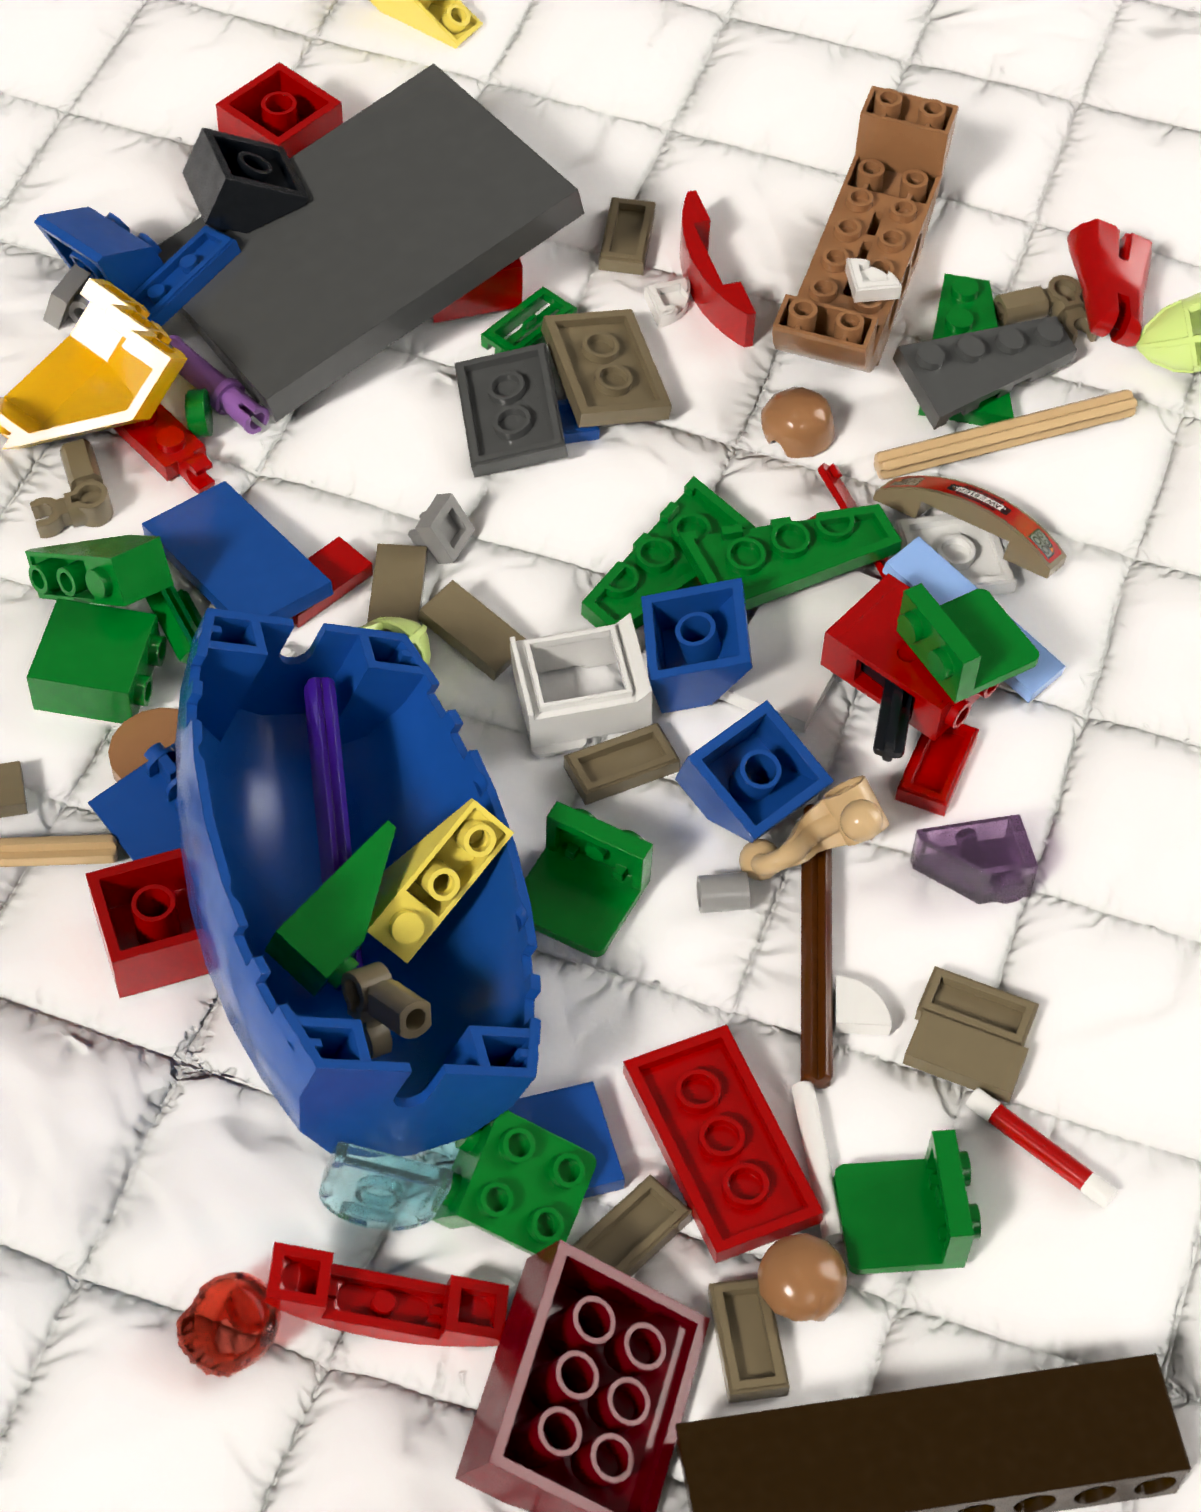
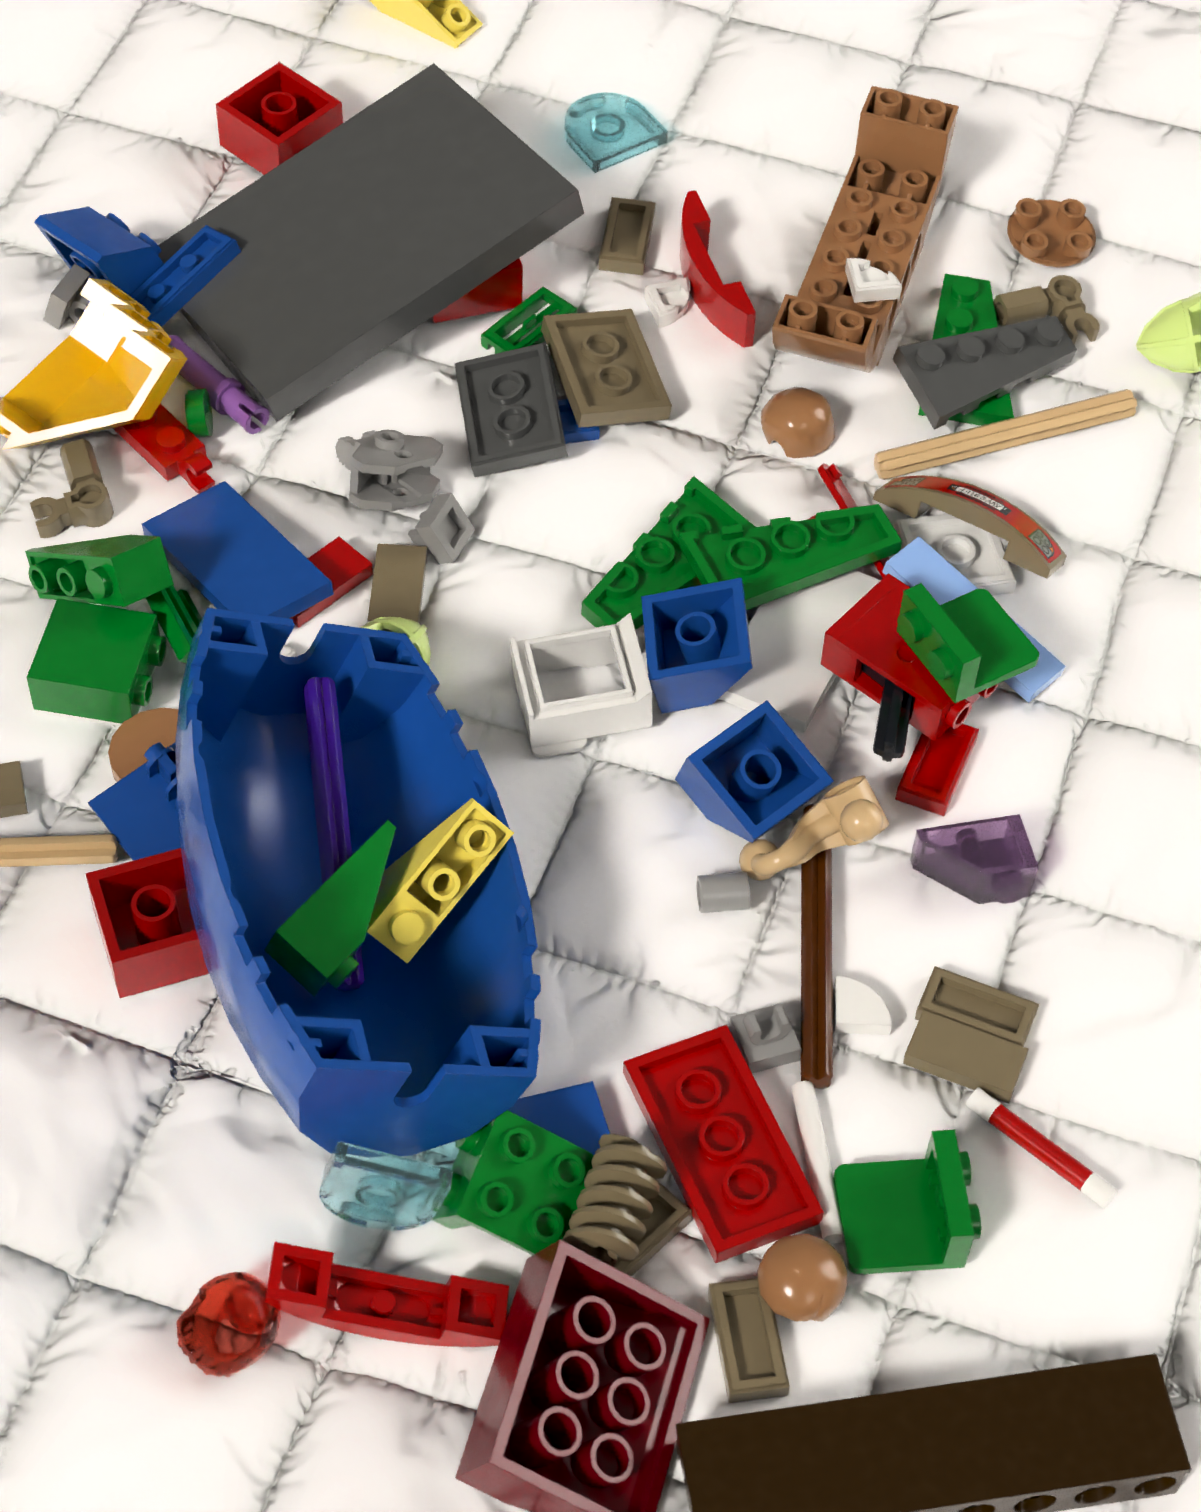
(241, 181): black slope -> none
(384, 1007): dark tan bar -> none
(390, 466): none -> light grey hinge
(470, 629): dark tan tile -> none
(586, 879): green bracket -> none
(611, 129): none -> clear light blue tile
(615, 1199): none -> dark tan piece
(621, 763): dark tan tile -> none
(765, 1038): none -> light grey tile
(1051, 231): none -> medium nougat dish
(1111, 278): red piece -> none

